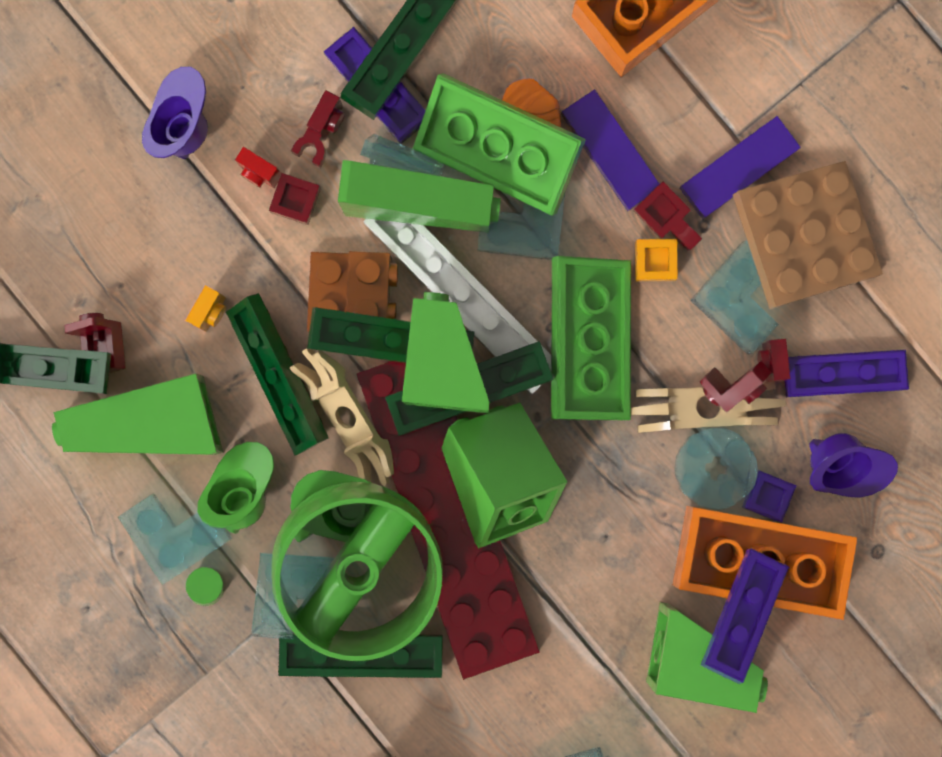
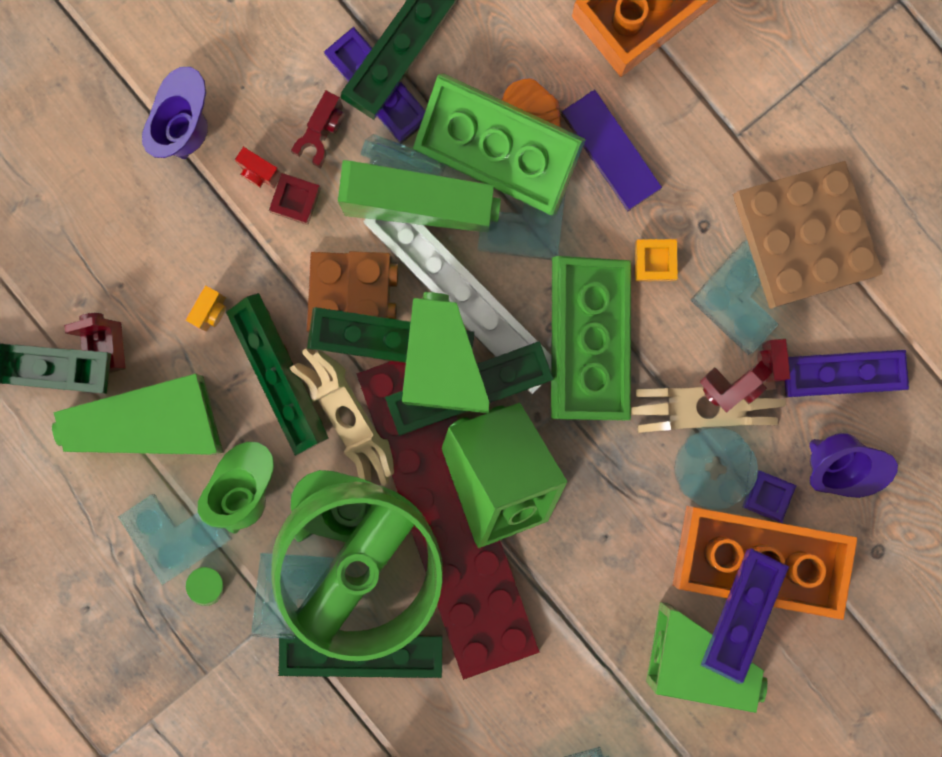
(664, 213): dark red plate -> none
(739, 167): dark purple tile -> none

